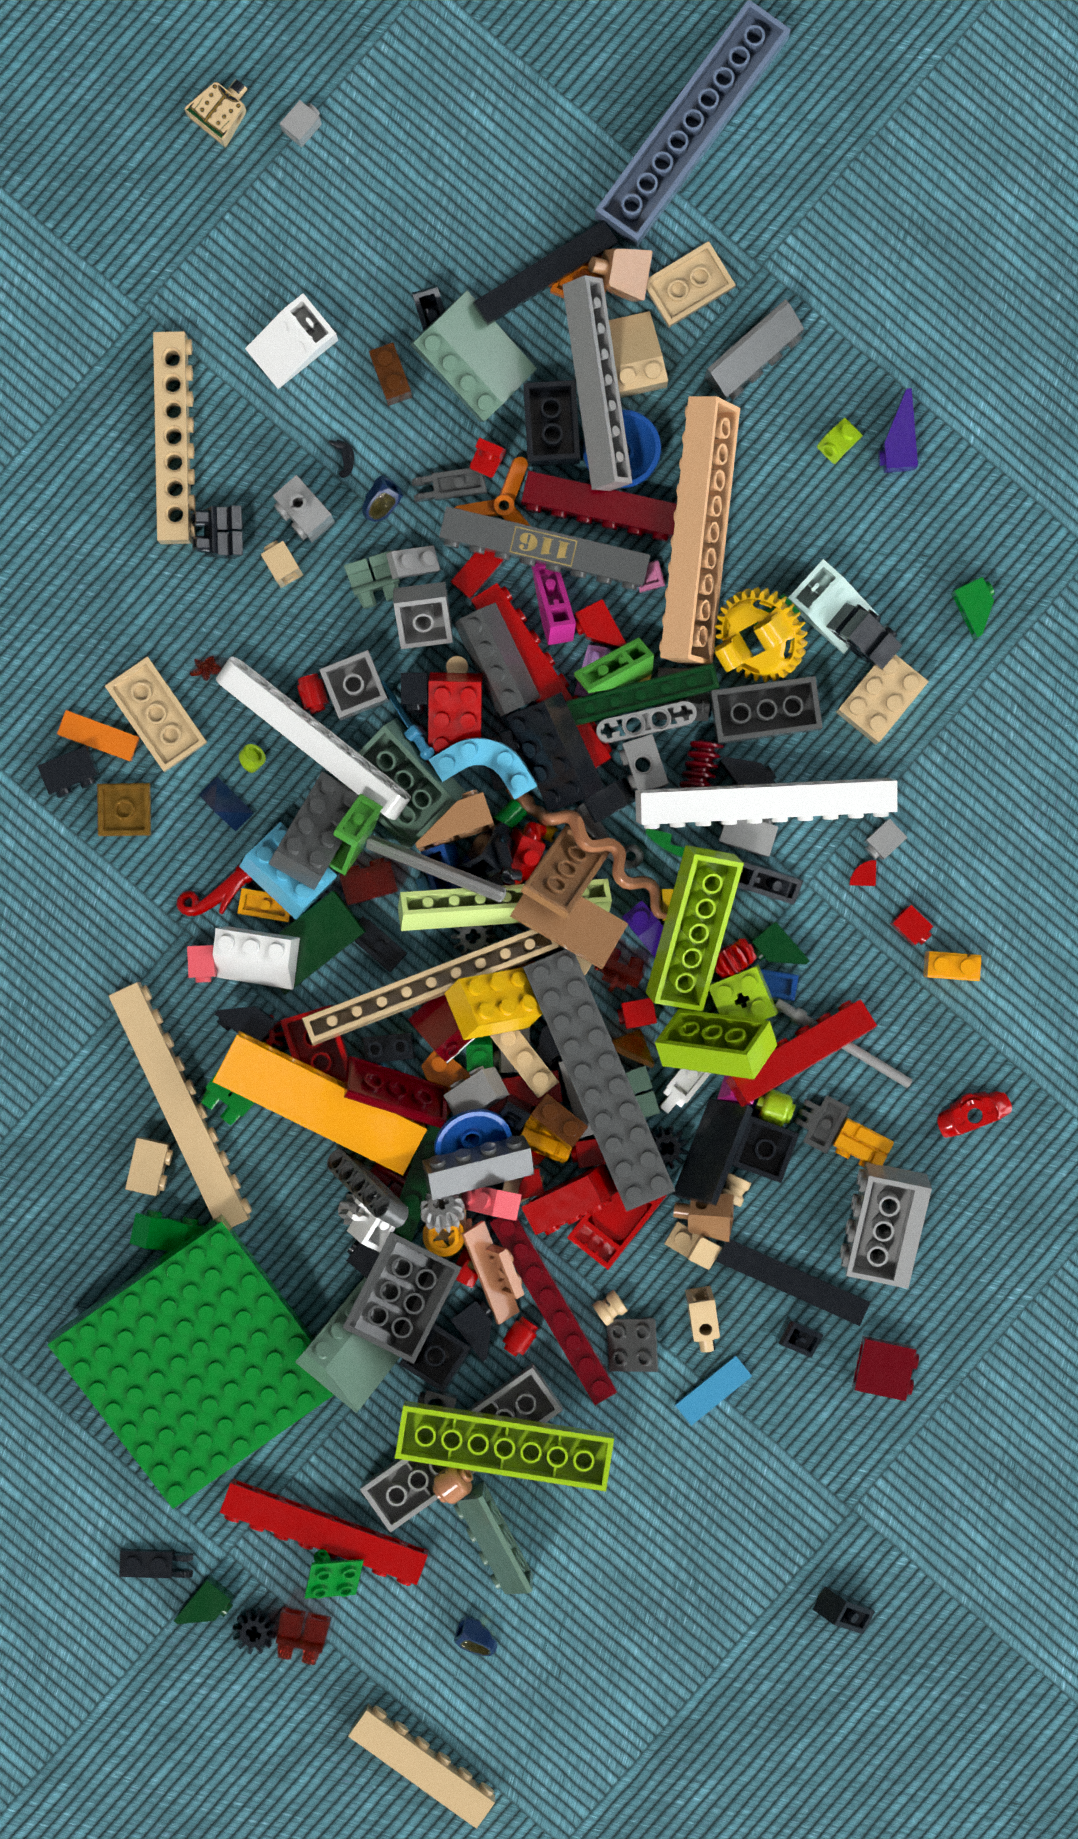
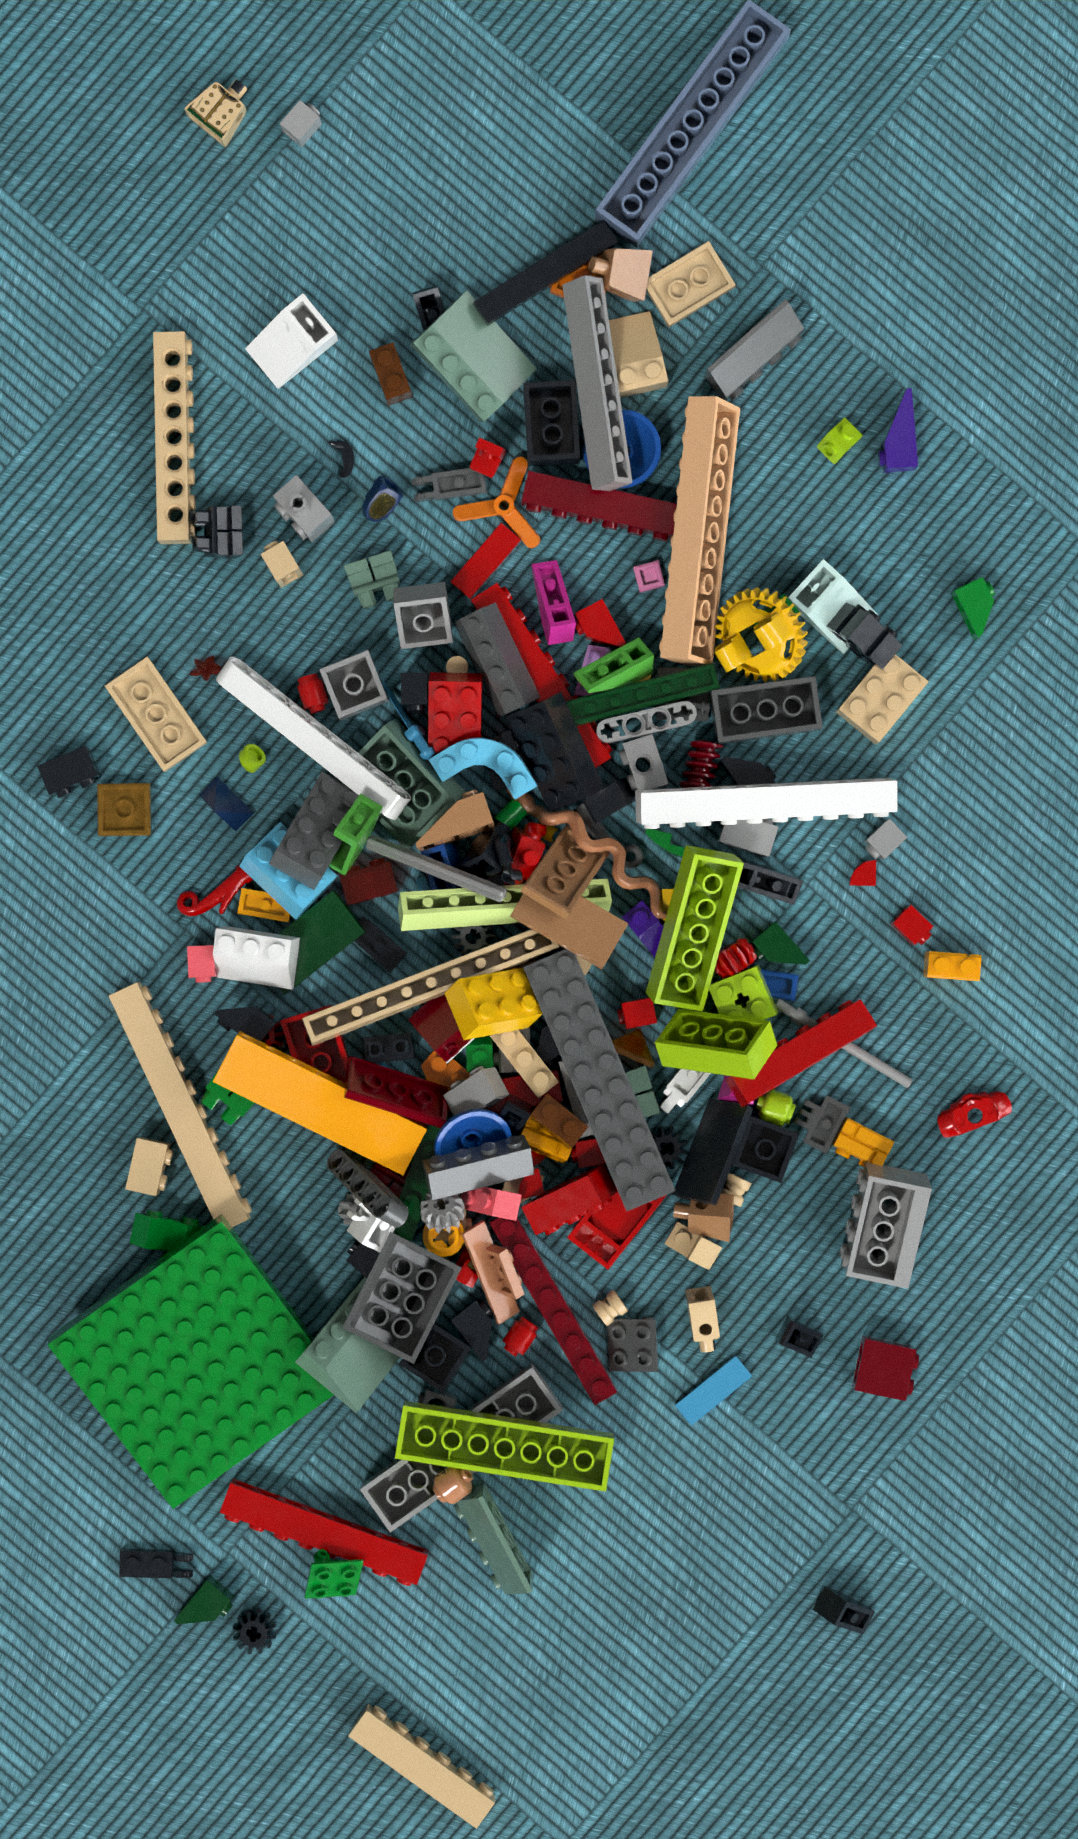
(98, 735): orange tile -> none
(290, 1635): clear red hips -> none
(413, 562): light grey plate -> none
(475, 1637): dark blue rock -> none
(544, 547): dark grey brick -> none
(620, 974): clear red hips -> none
(793, 1281): black tile -> none

